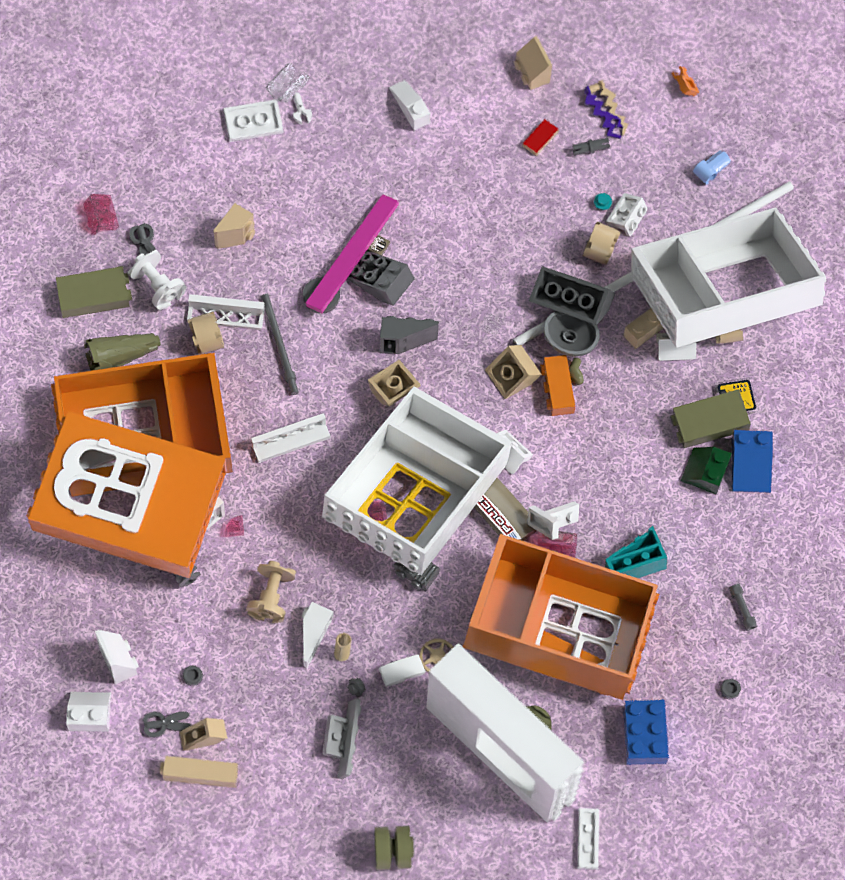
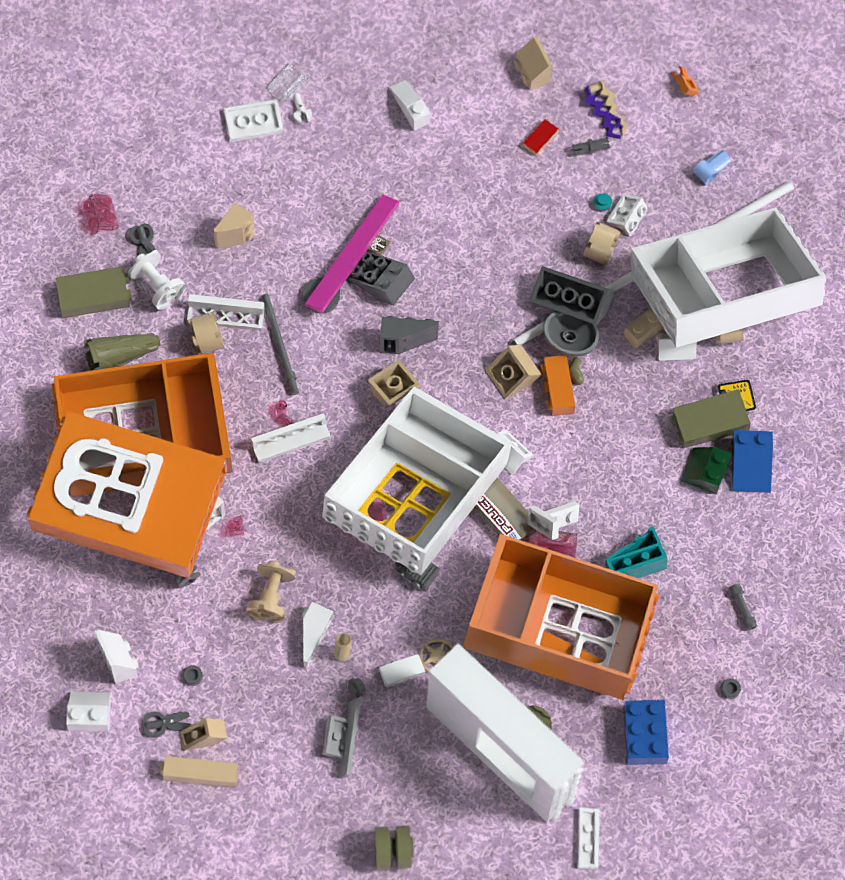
(281, 413): none -> clear pink arm

